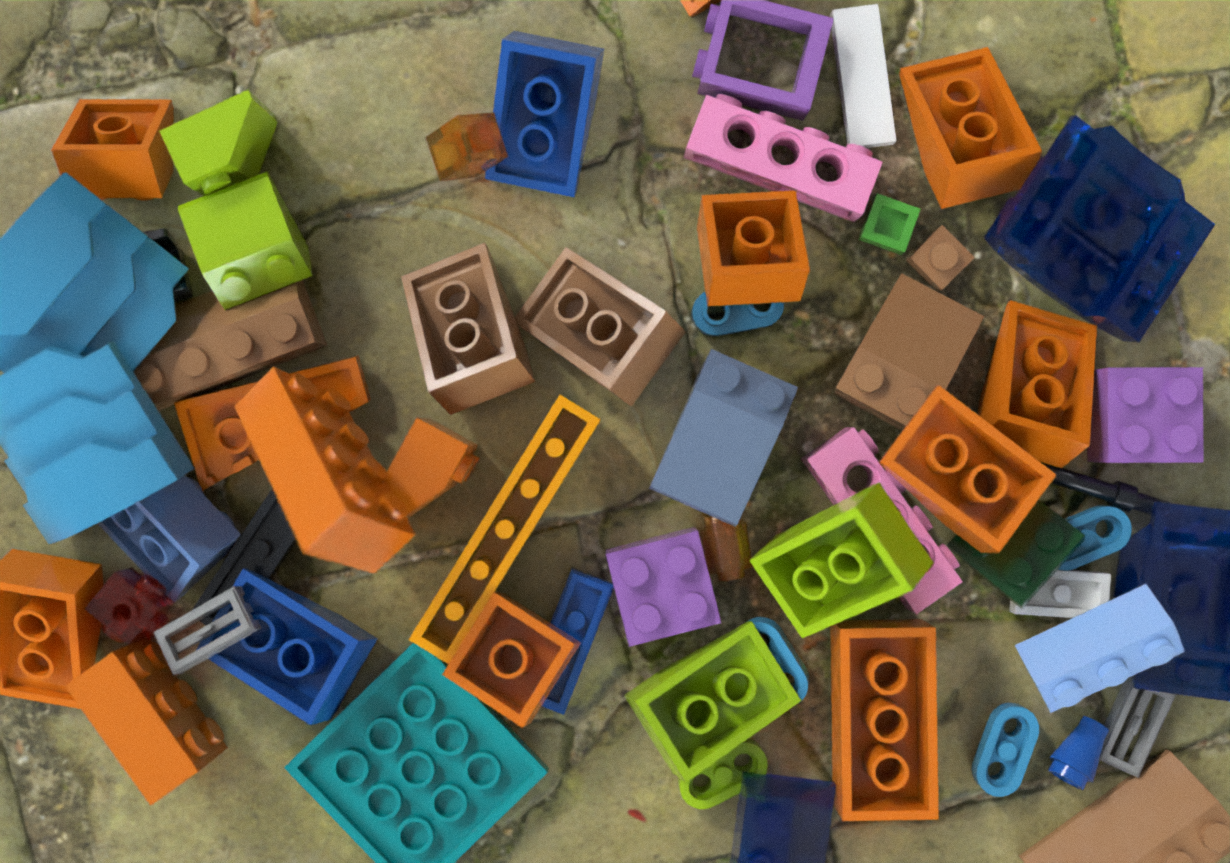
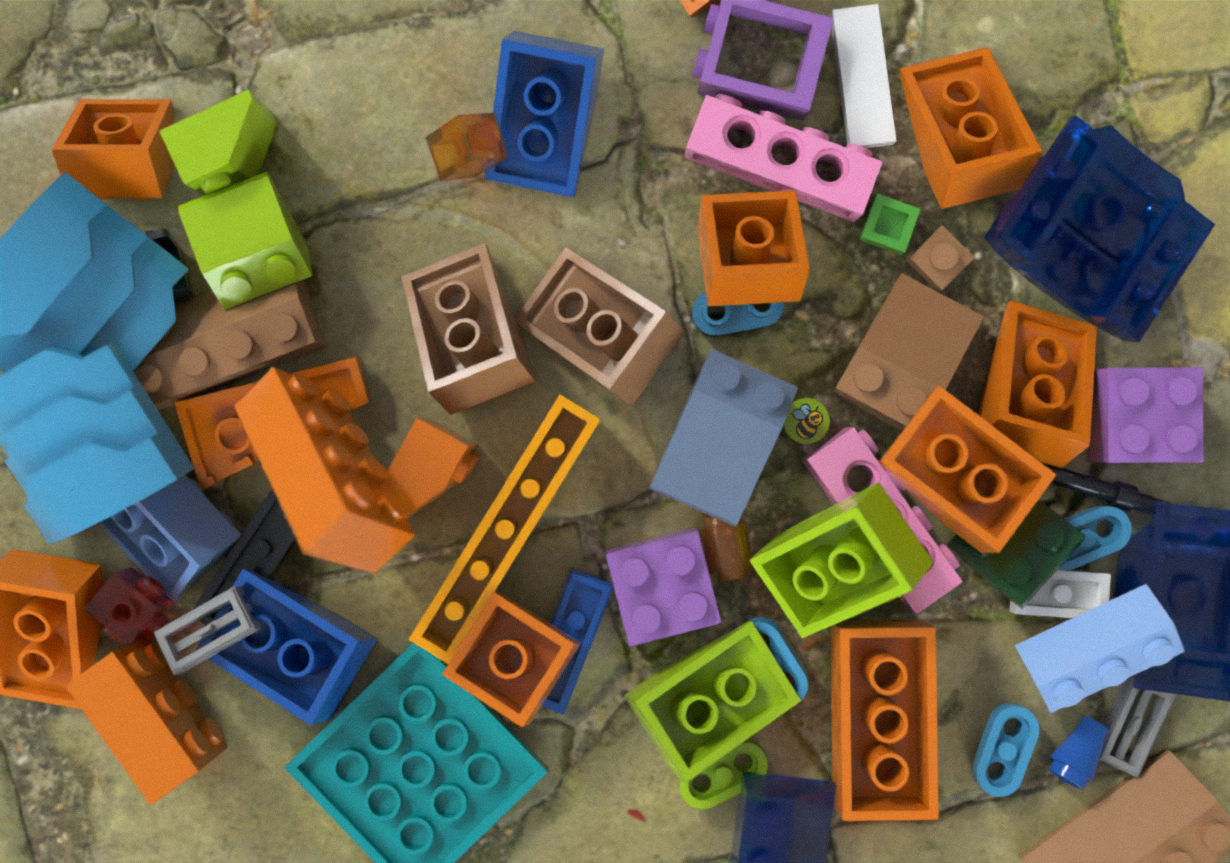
(806, 421): none -> tile

